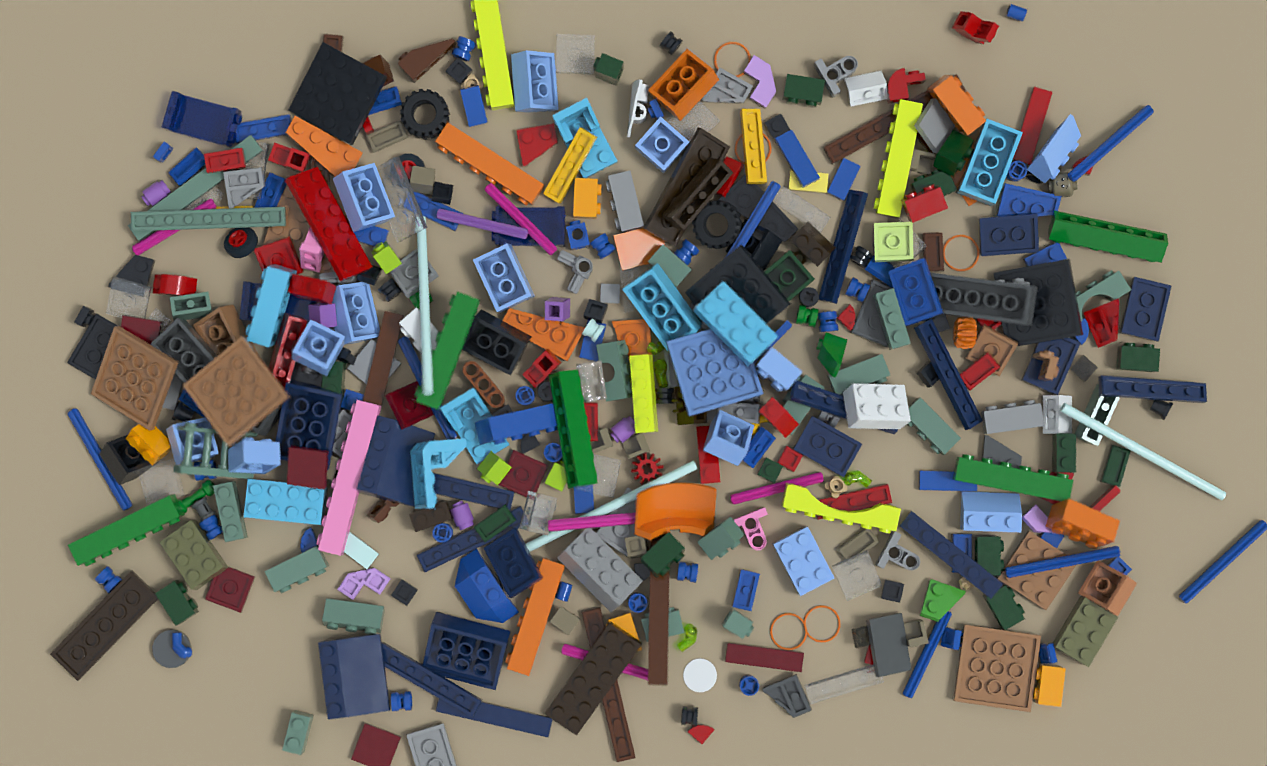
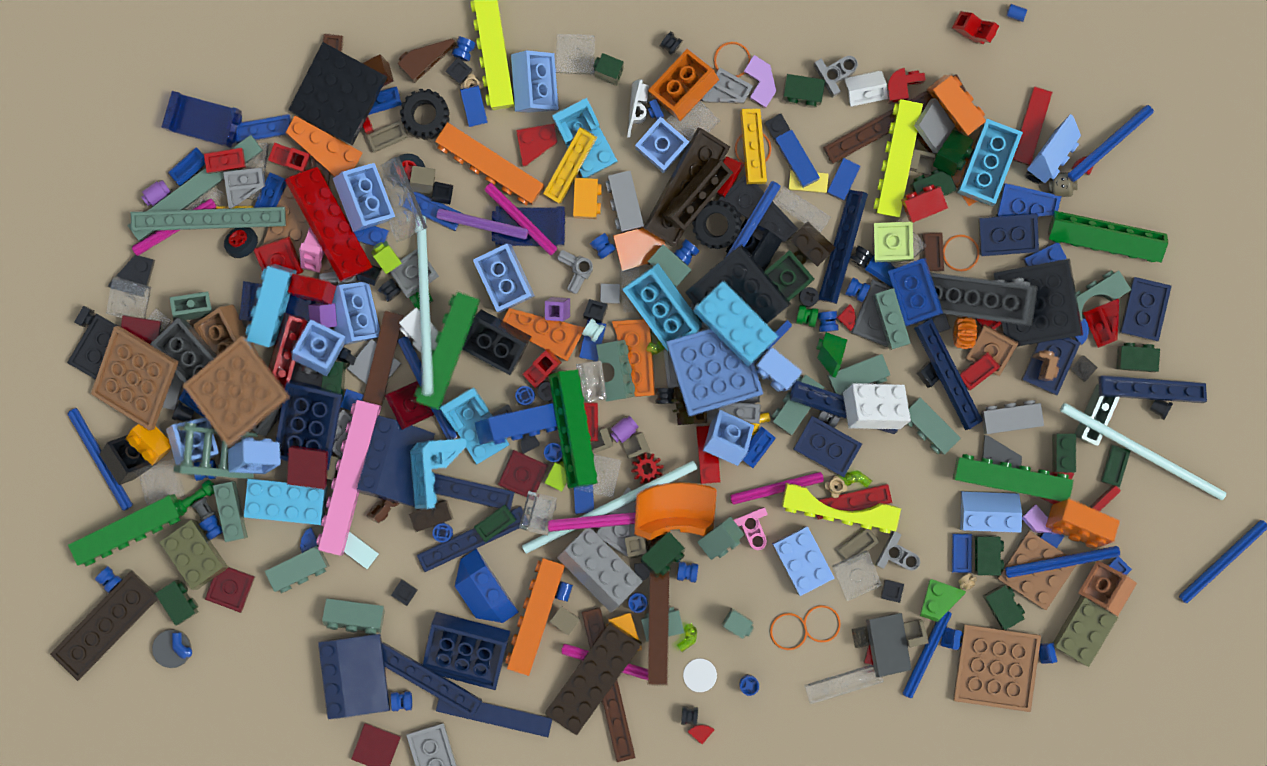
(163, 152): blue tile -> none
(174, 285): red brick -> none
(297, 732): sand green brick -> none
(356, 580): lavender tile -> none
(462, 515): medium lavender brick -> none
(475, 380): dark orange beam -> none
(493, 468): lime brick -> none
(513, 563): dark blue plate -> none
(581, 243): blue brick -> none
(643, 393): neon yellow brick -> none
(660, 372): clear neon green arm -> none
(746, 590): blue plate -> none
(764, 657): dark red tile -> none
(770, 470): dark green plate -> none
(778, 417): red slope -> none
(789, 695): dark grey wing -> none
(790, 458): red tile -> none
(942, 481): blue tile -> none
(951, 554): dark blue plate -> none
(1015, 174): blue wheel -> none
(1049, 685): light orange brick -> none
(1054, 420): white panel -> none

